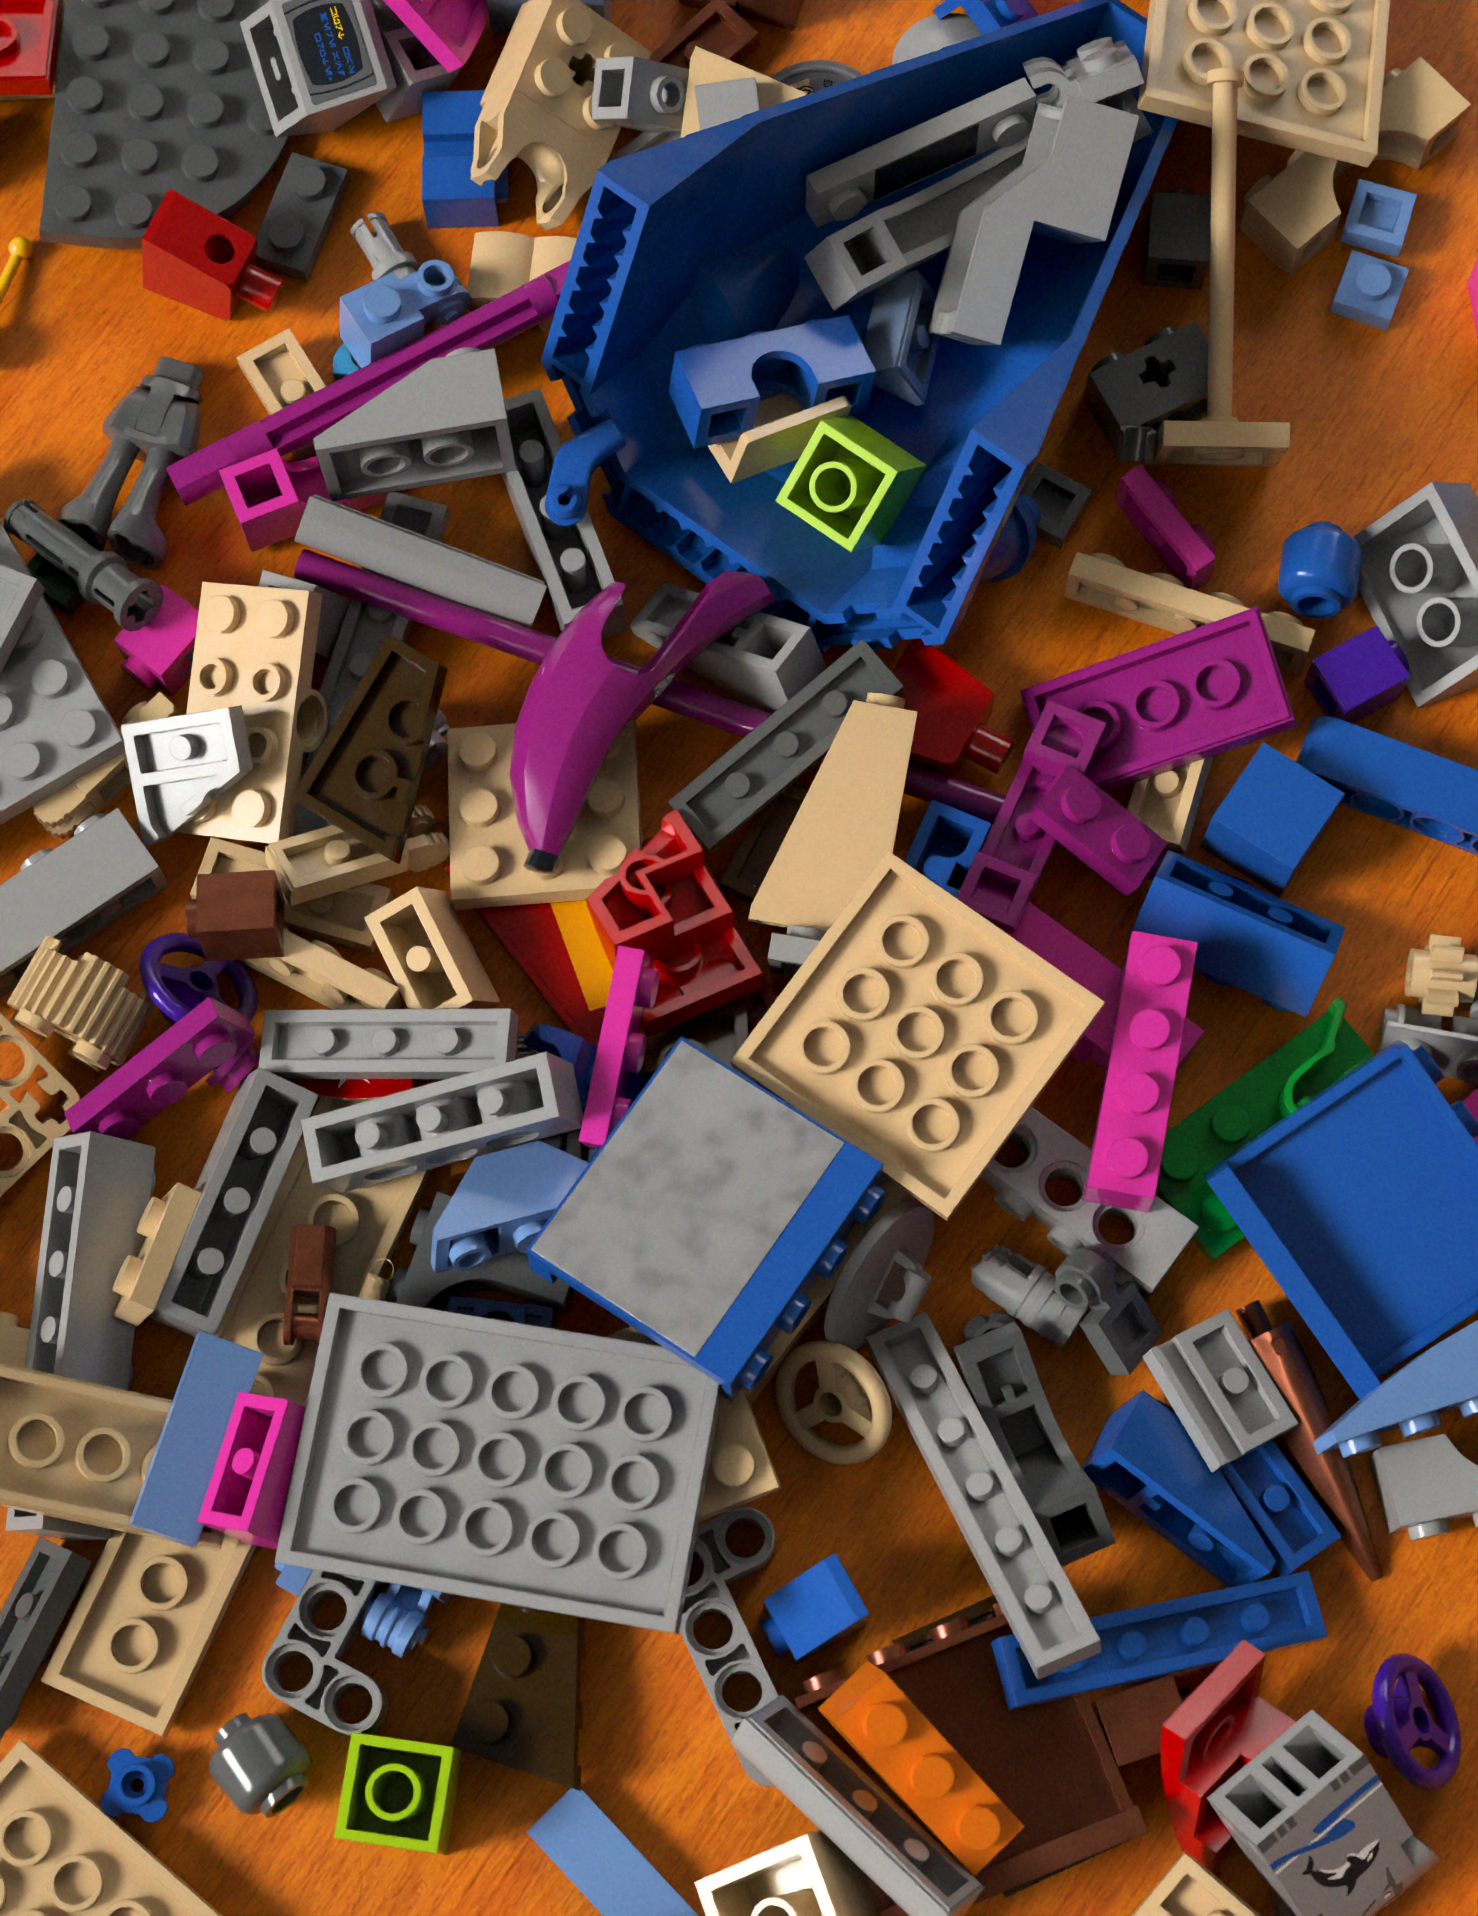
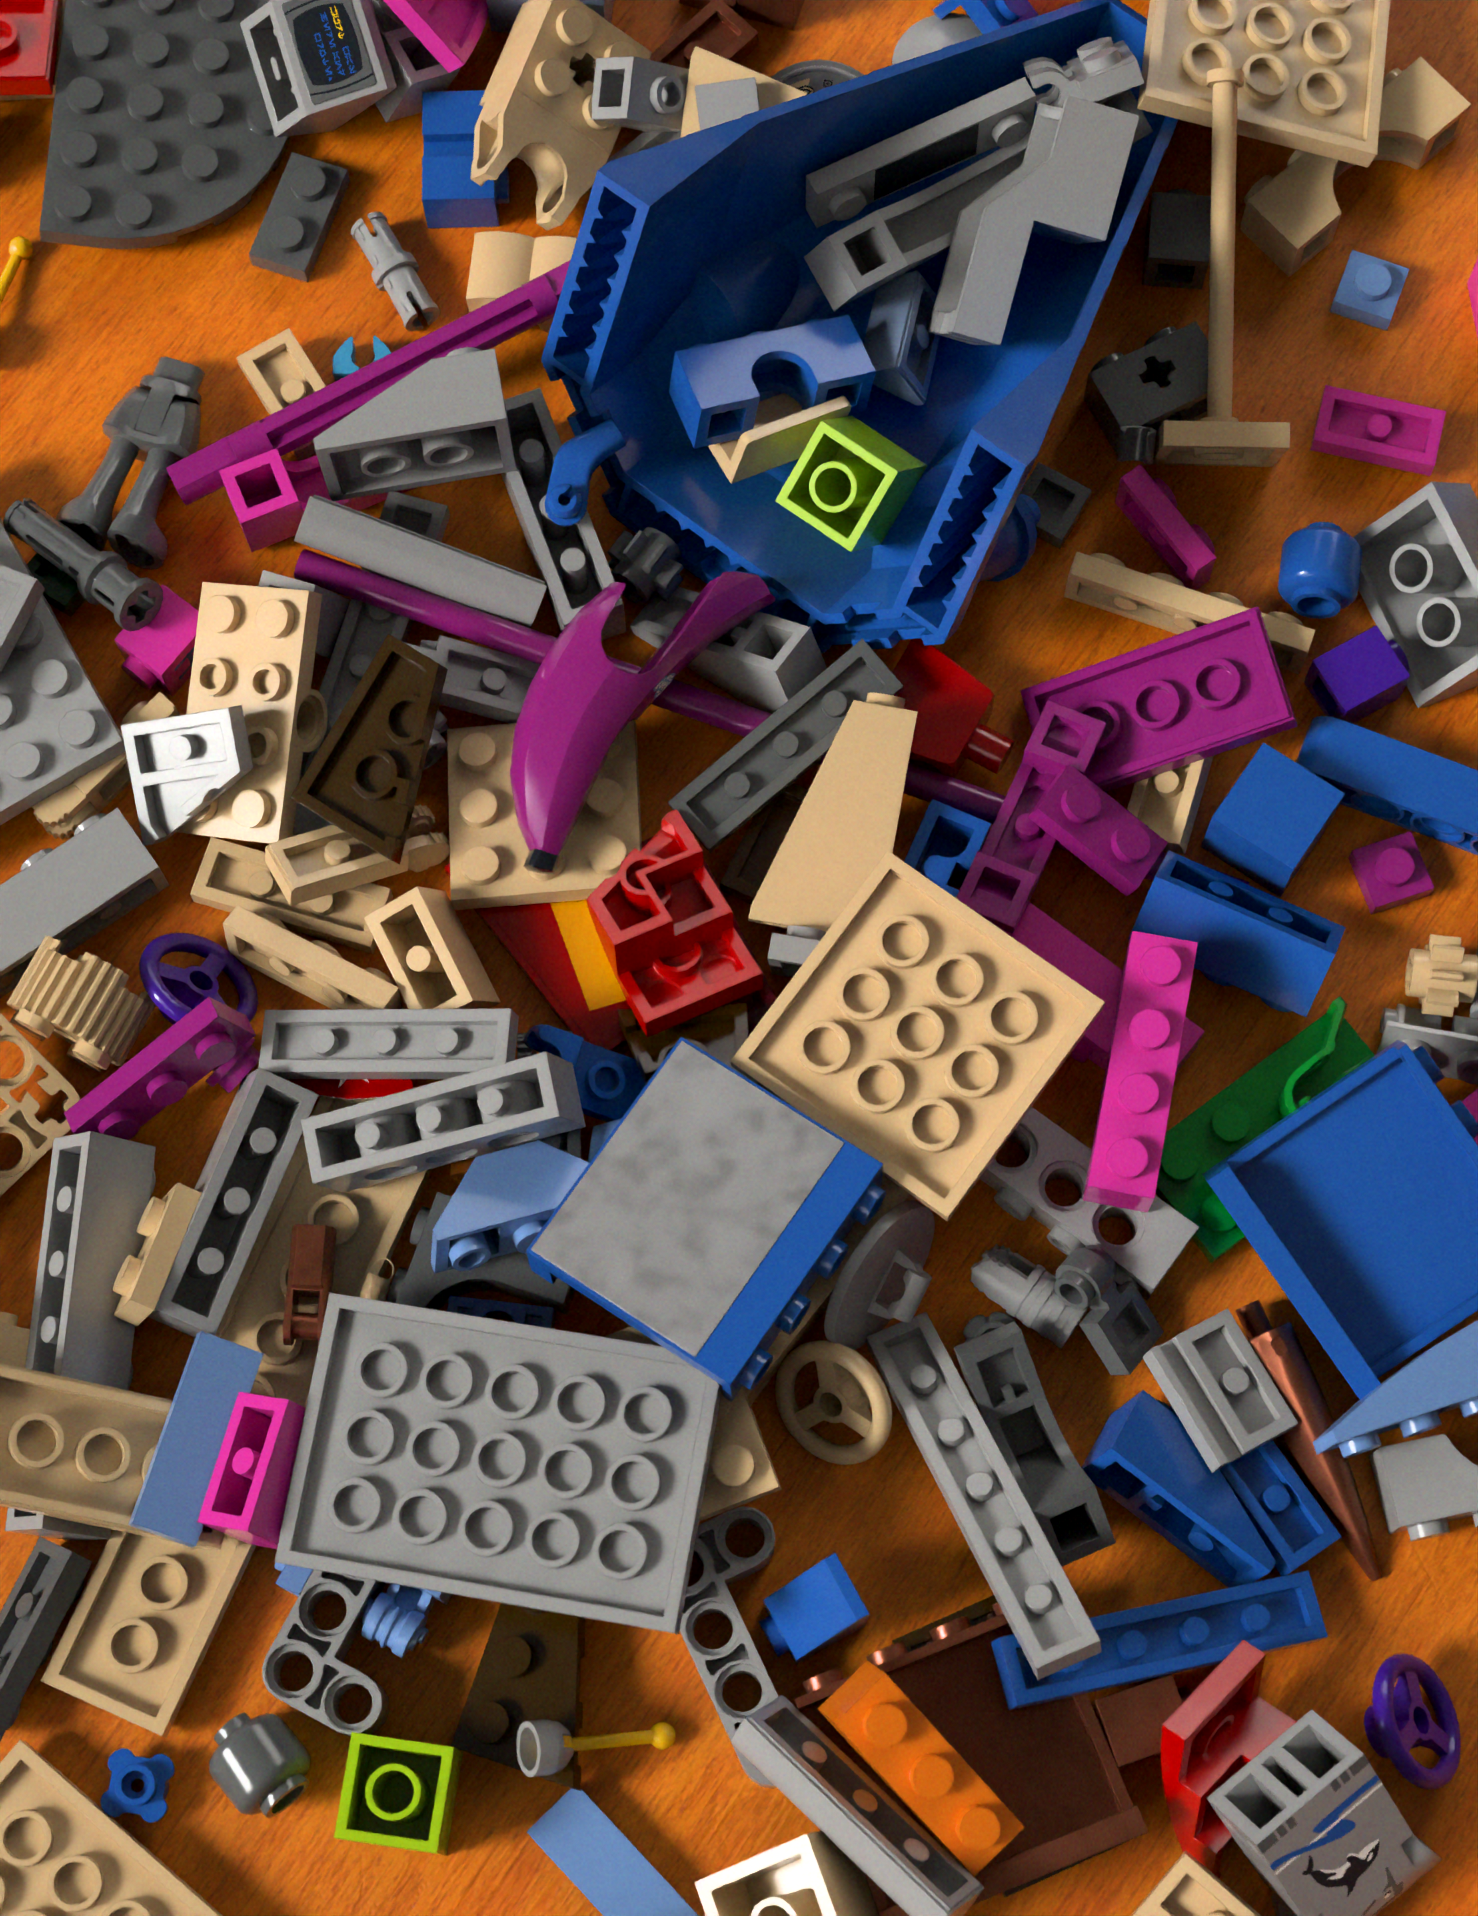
(204, 260): red torso -> none
(237, 915): copper brick -> none
(394, 311): medium blue brick -> none
(481, 678): none -> light grey hinge
(547, 1745): none -> light grey hinge
(620, 1044): dark pink plate -> none
(646, 564): none -> dark grey gear
(1378, 218): medium blue plate -> none
(1378, 430): none -> dark pink plate
(1391, 872): none -> magenta plate

